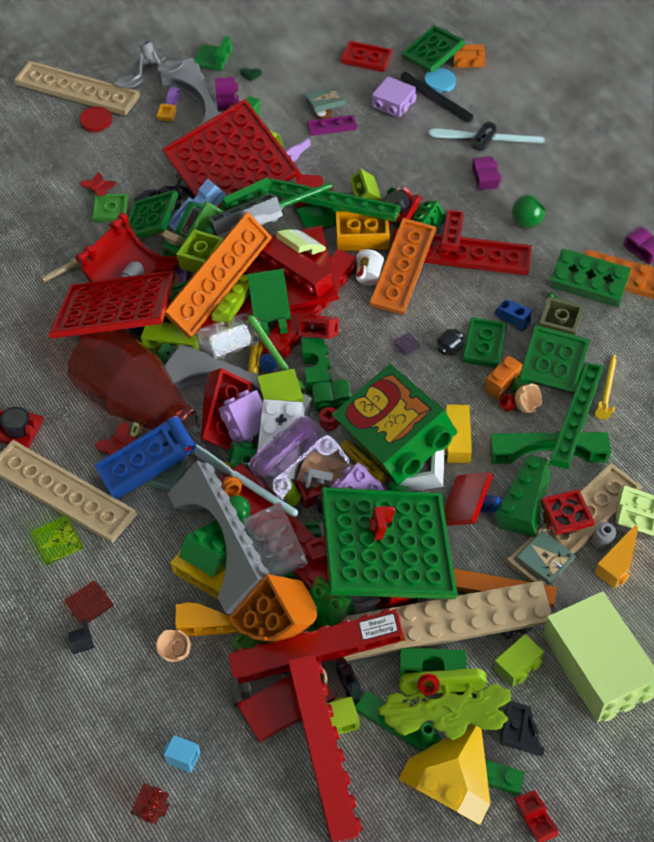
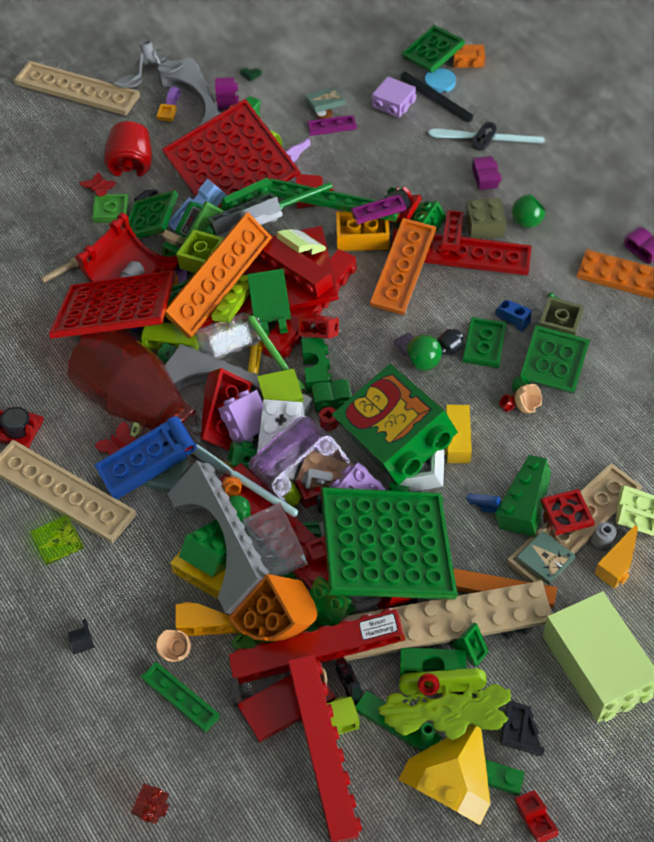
(89, 602): clear red piece -> none
(95, 119): red tile -> none
(128, 149): none -> red piece
(179, 189): black piece -> none
(180, 697): none -> green plate
(181, 753): medium azure brick -> none
(213, 56): green bracket -> none
(267, 363): blue plate -> none
(317, 215): green bracket -> none
(349, 448): yellow pin -> none
(365, 185): lime brick -> none
(366, 56): red tile -> none
(369, 267): white hat -> none
(378, 209): none -> magenta tile
(379, 518): red bracket -> none
(424, 352): none -> green helmet
(467, 498): red tile -> none
(473, 643): none -> green slope
(485, 218): none -> olive brick
(501, 378): orange brick -> none
(507, 448): green arch -> none
(519, 661): lime brick -> none
(576, 416): green tile -> none
(585, 267): green brick -> none
(602, 410): yellow piece -> none

